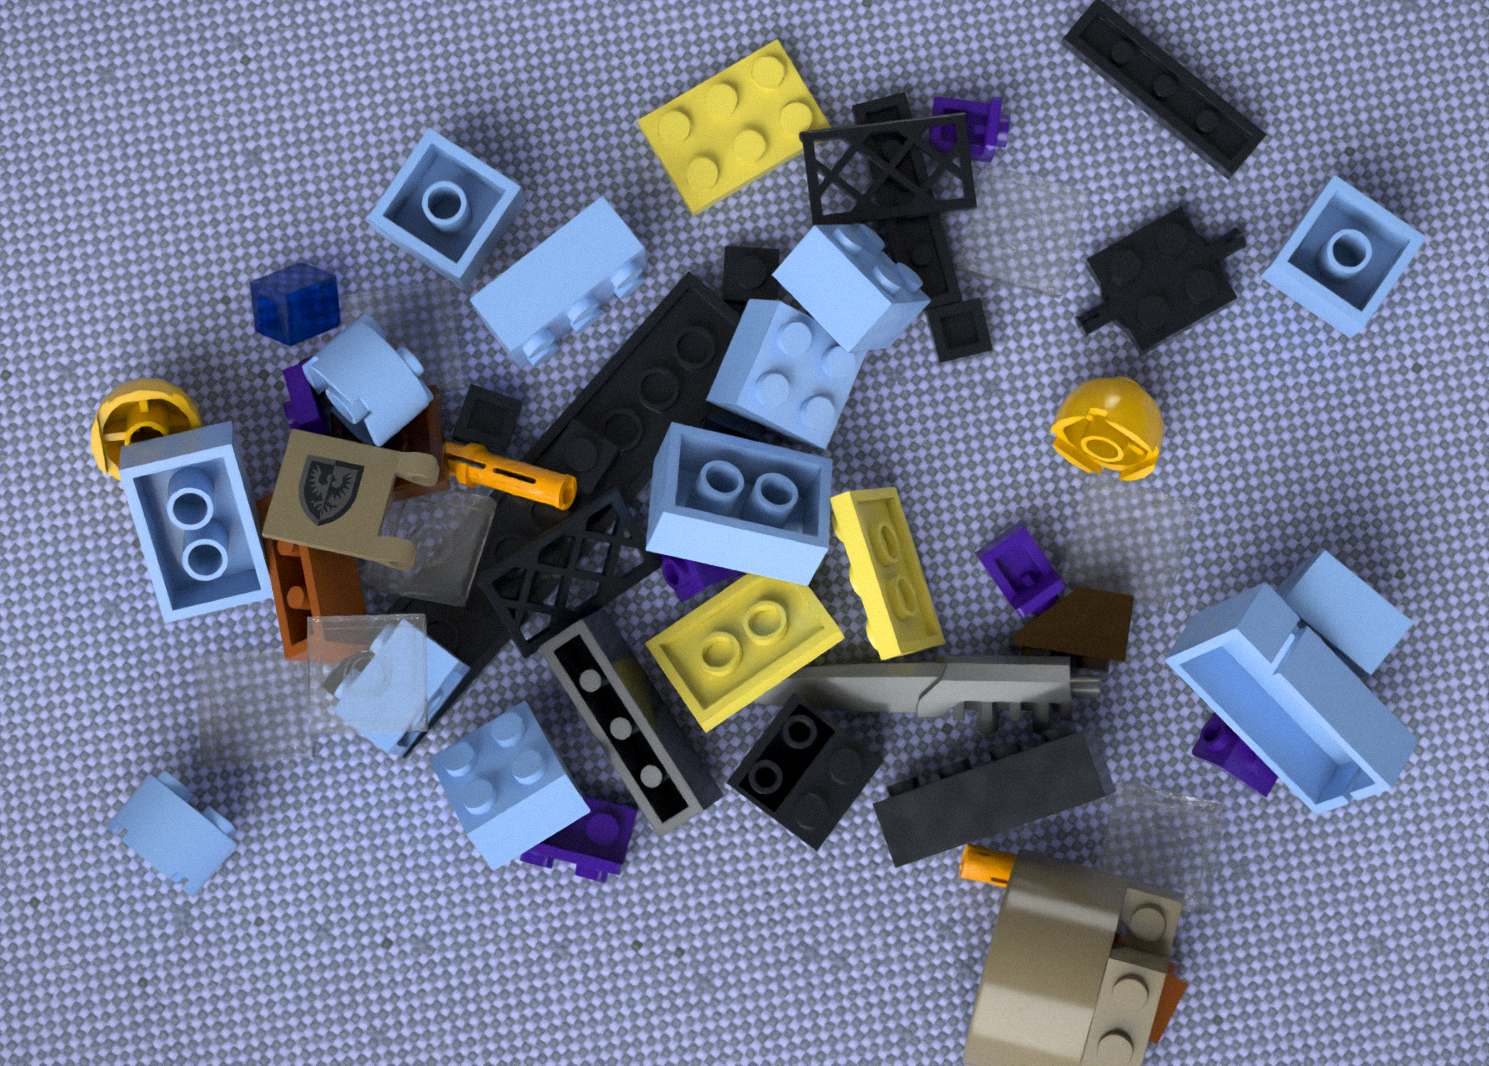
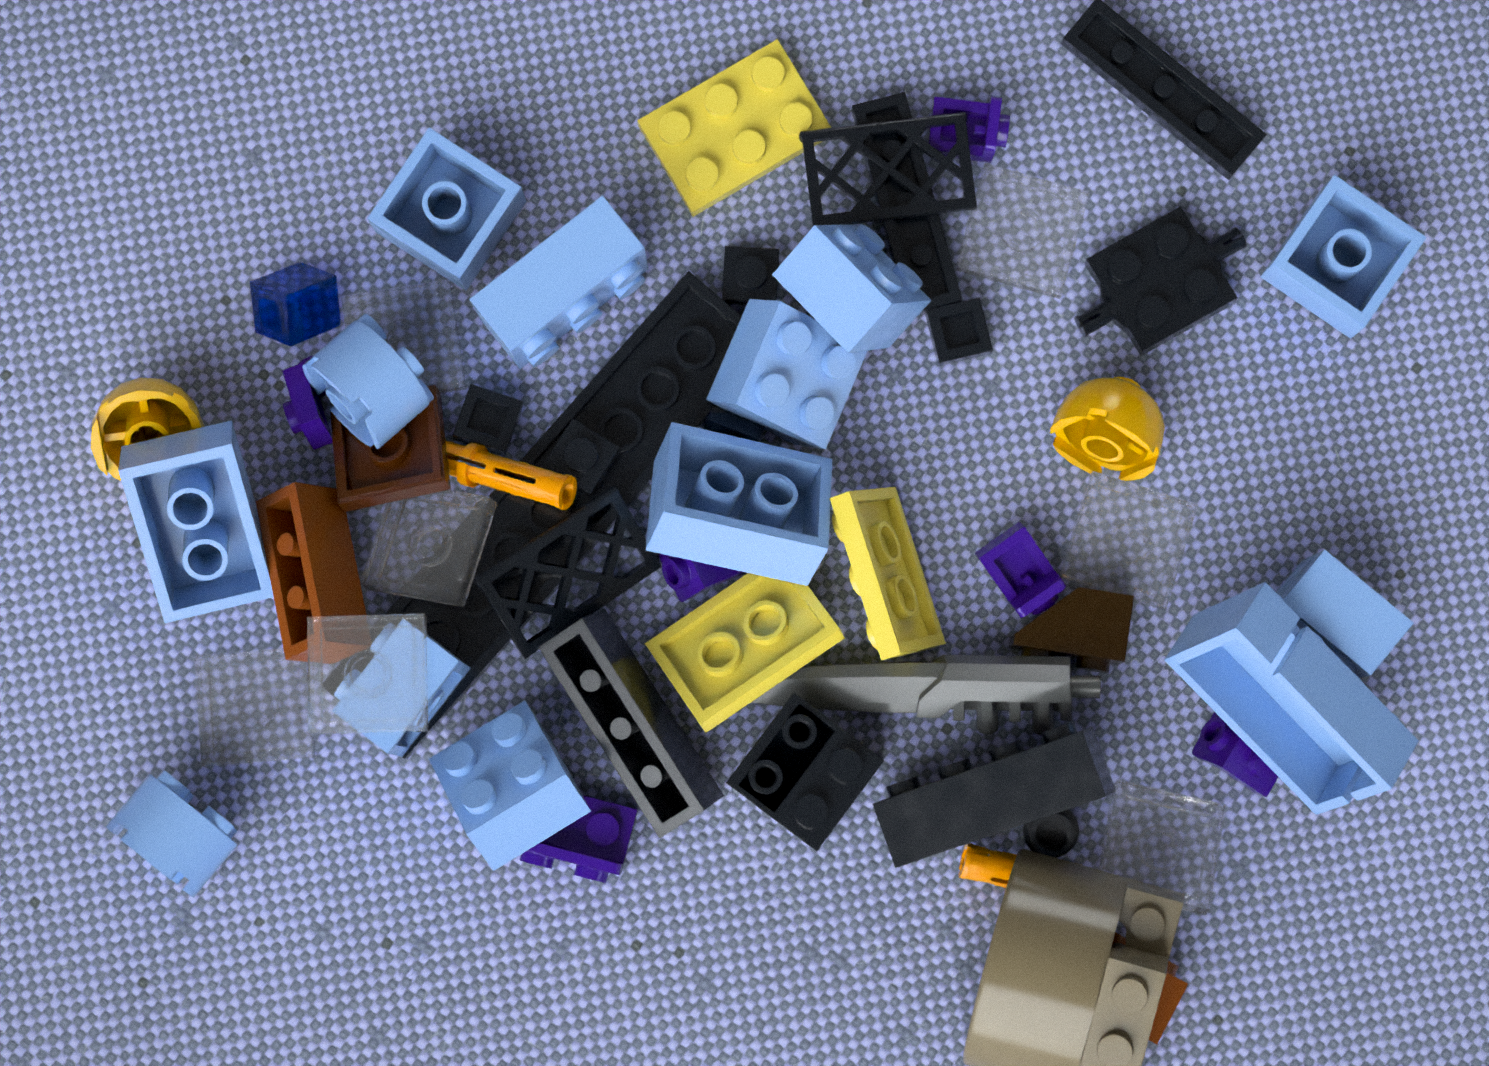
(337, 497): dark tan flag -> none
(1052, 834): none -> black plate

